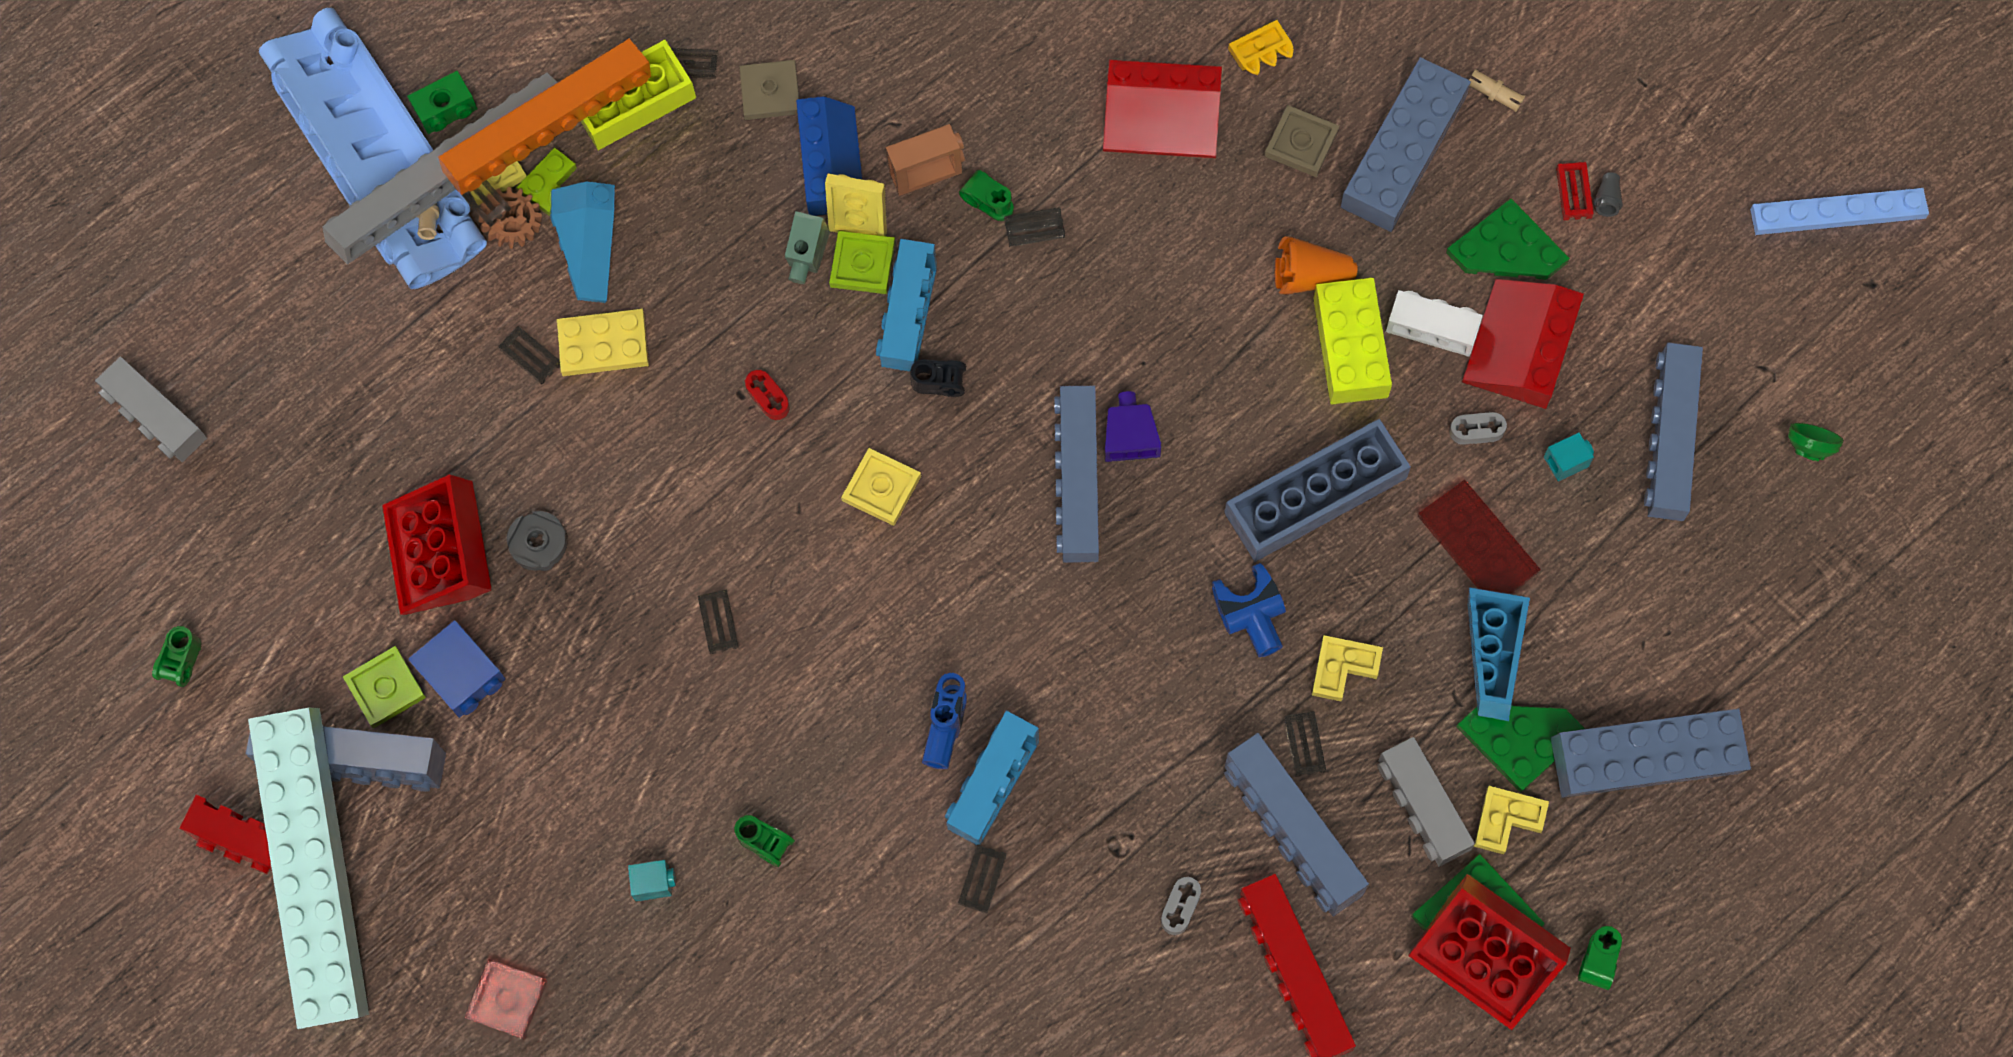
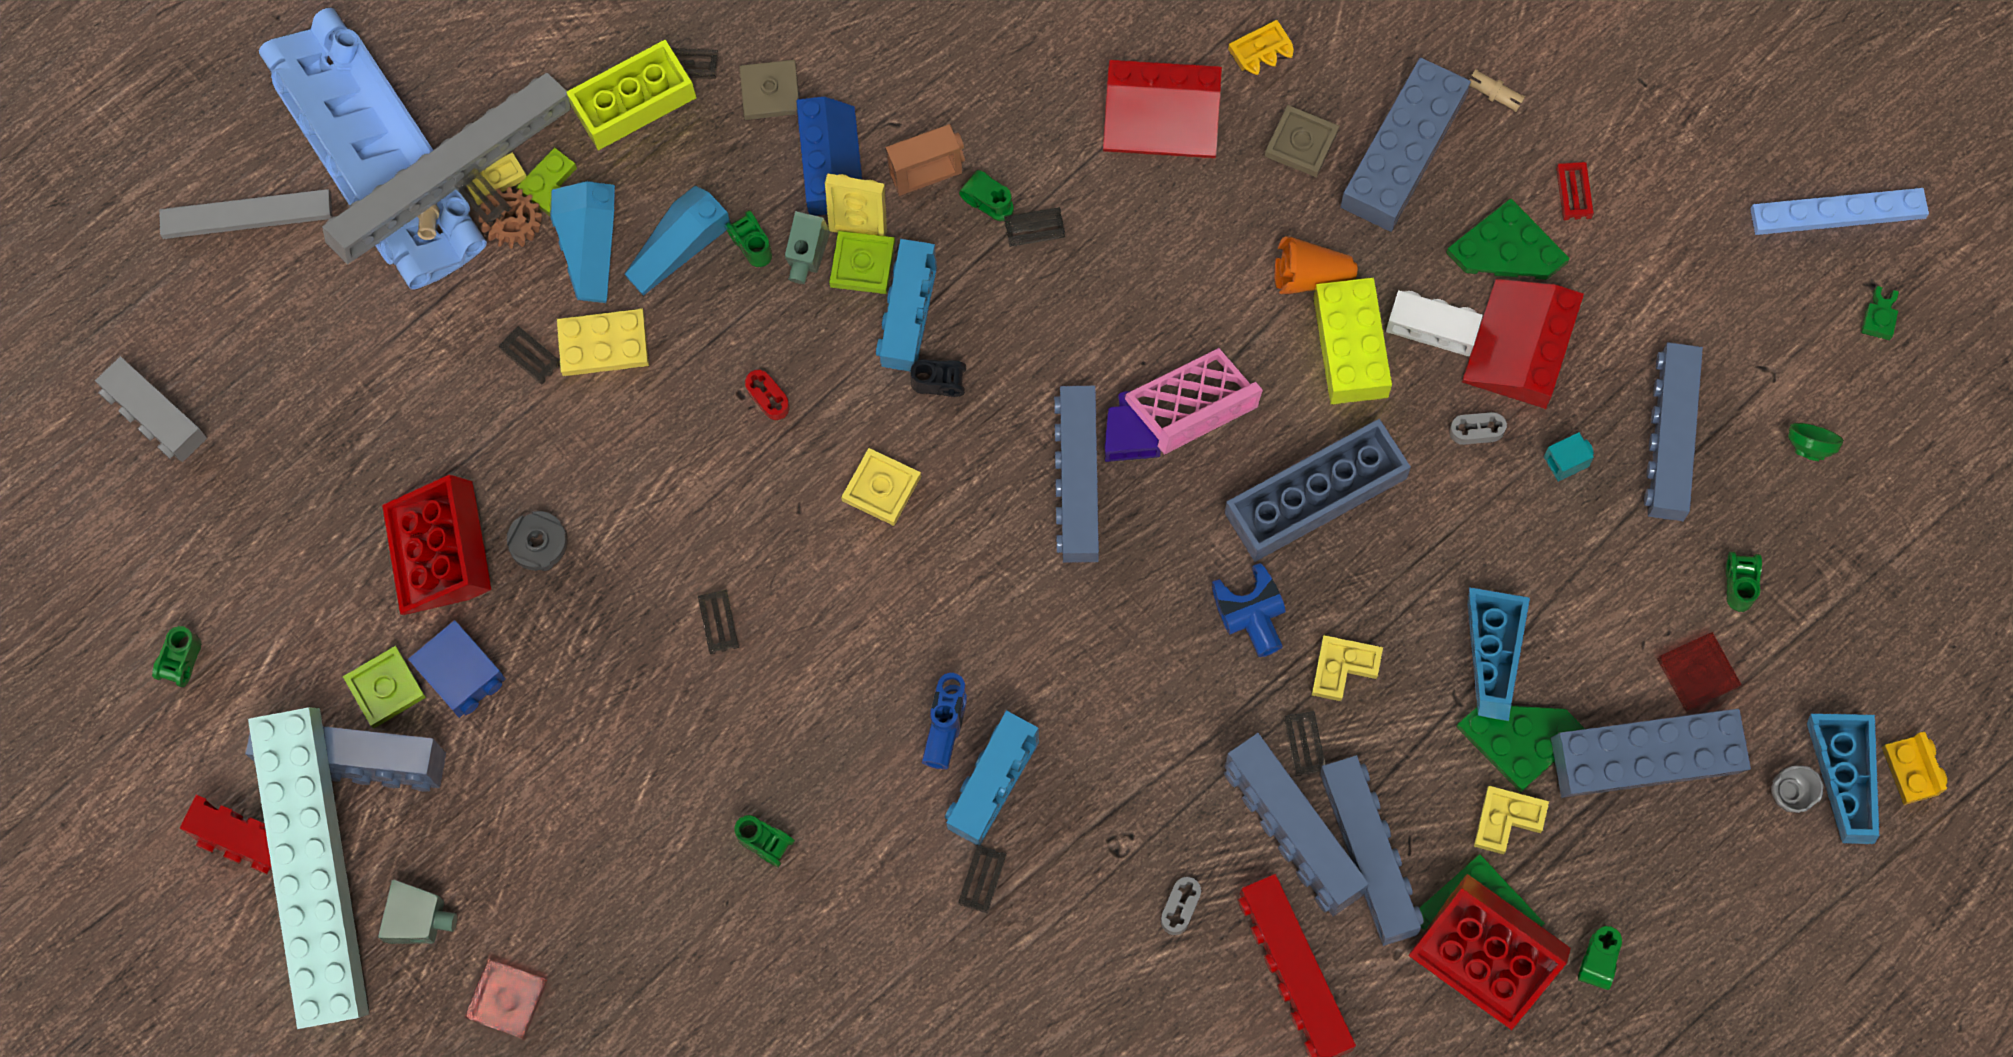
(245, 214): none -> light grey tile
(413, 916): none -> sand green torso
(447, 89): green brick -> none
(545, 117): orange brick -> none
(651, 880): teal brick -> none
(682, 233): none -> dark azure wedge
(747, 236): none -> green piece
(1202, 420): none -> bright pink fence
(1370, 849): none -> sand blue brick
(1425, 802): light grey brick -> none
(1478, 541): clear red tile -> none
(1609, 196): dark grey cone -> none
(1699, 671): none -> clear red tile
(1743, 574): none -> green piece
(1797, 788): none -> light grey hair
(1849, 769): none -> dark azure wedge
(1880, 317): none -> green plate
(1915, 768): none -> yellow bracket

